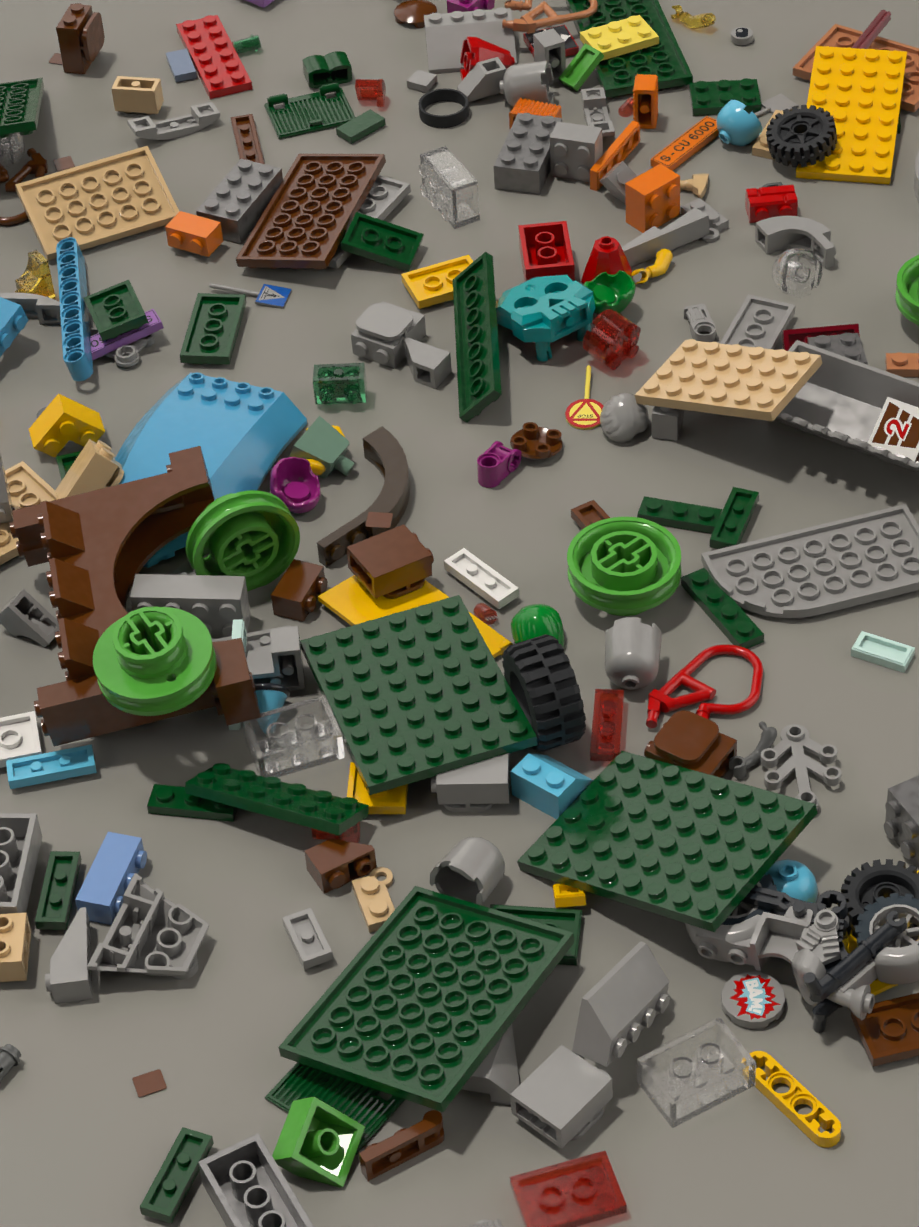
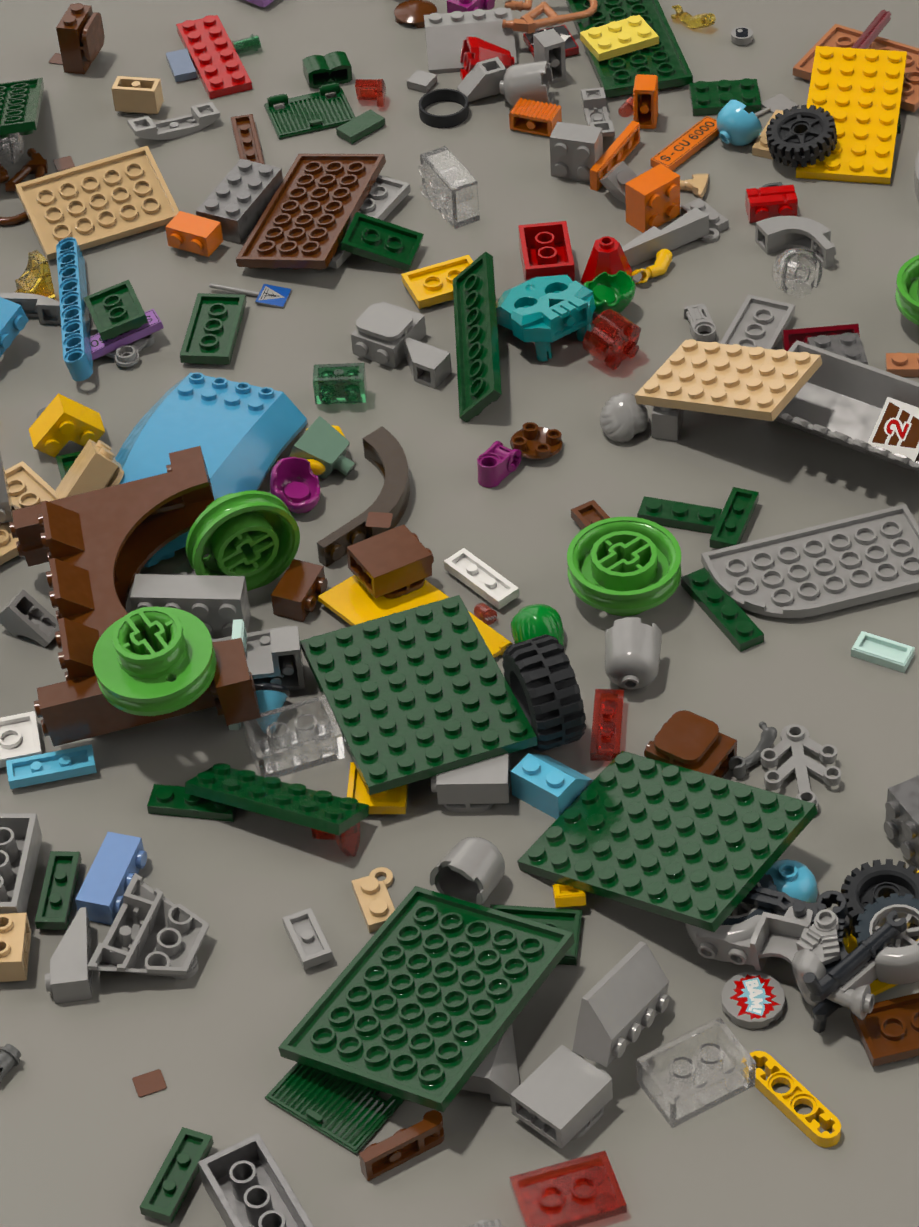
(318, 1142): bright green slope -> none
(339, 862): reddish brown slope -> none
(525, 154): flat silver brick -> none
(581, 67): bright green tile -> none
(586, 412): piece -> none
(660, 701): red piece -> none

